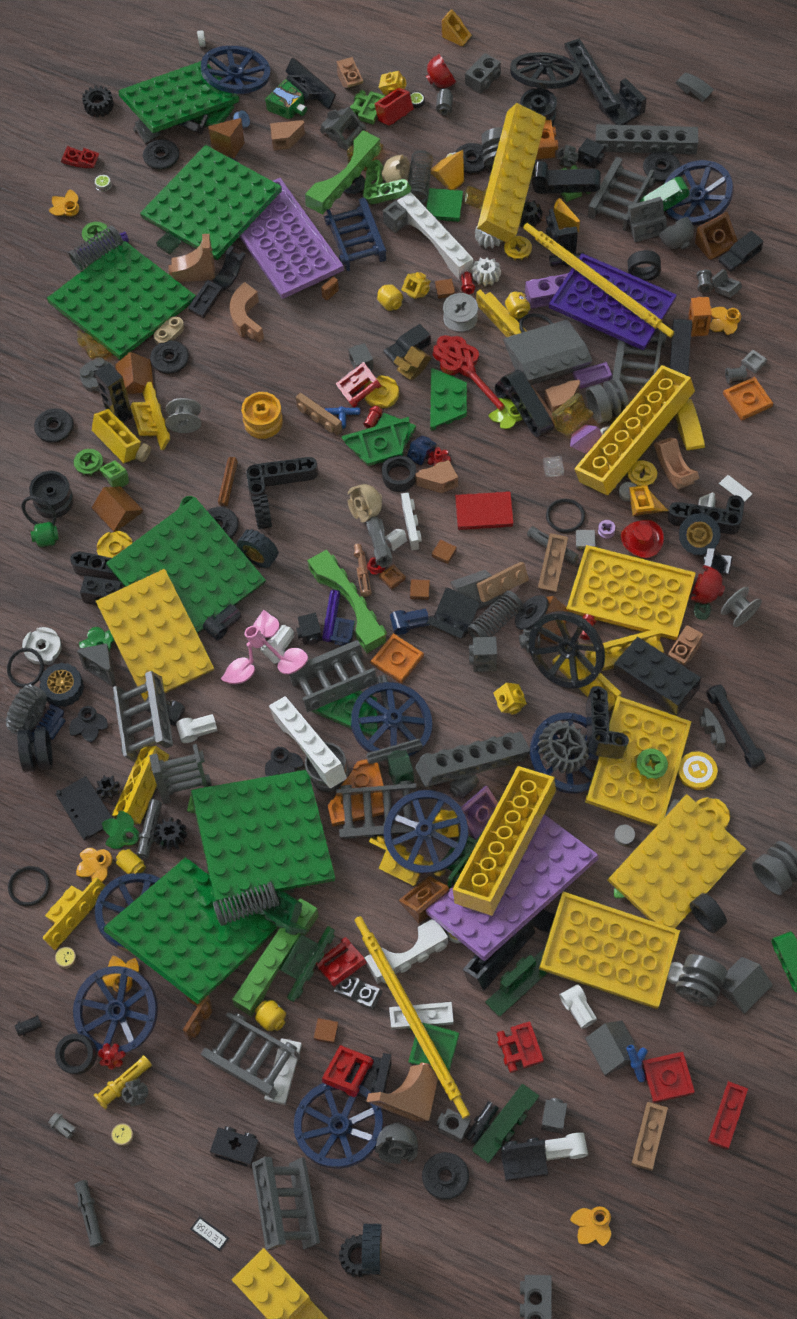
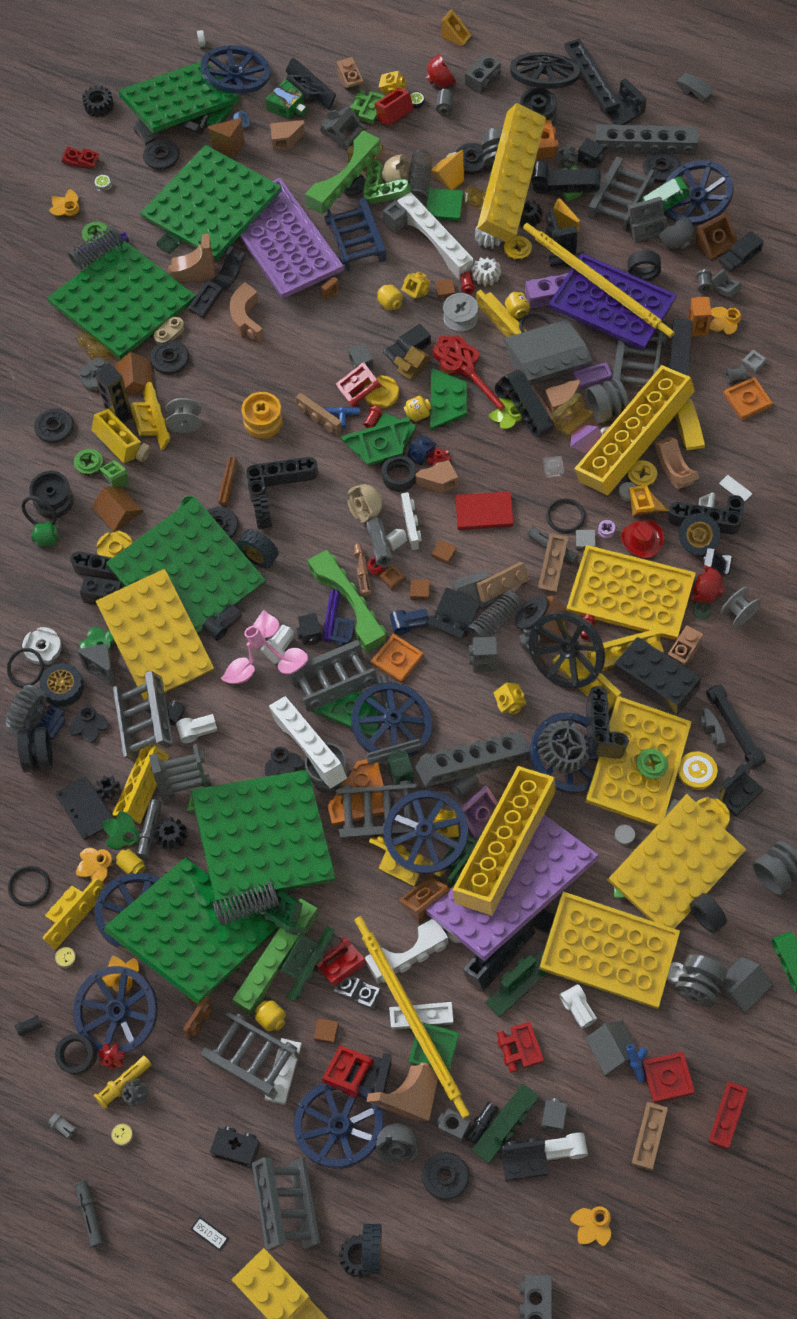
(417, 408): none -> yellow head
(739, 790): none -> black bracket

